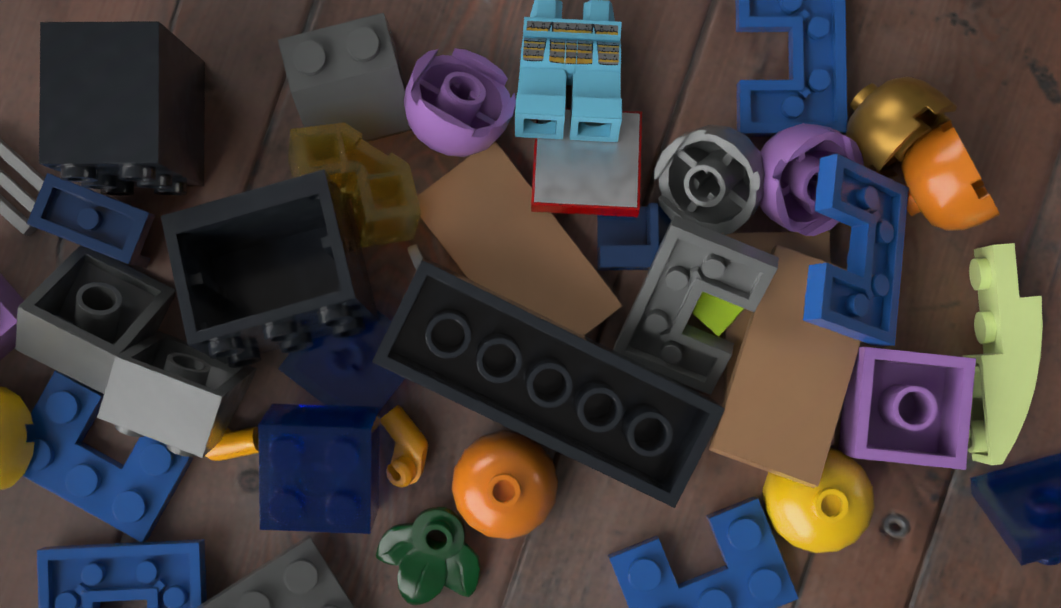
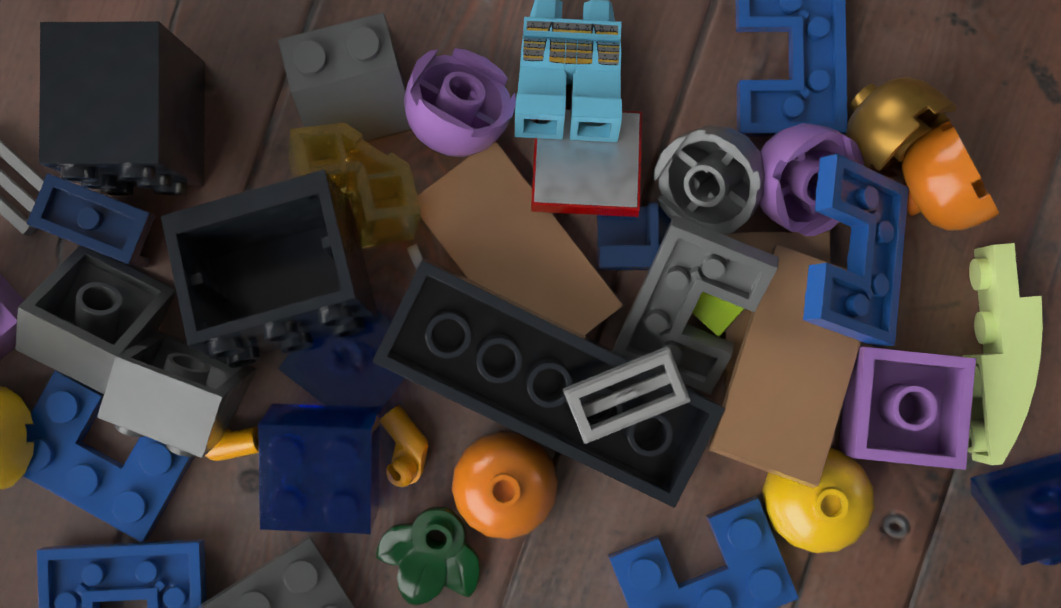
(618, 374): none -> light grey tile

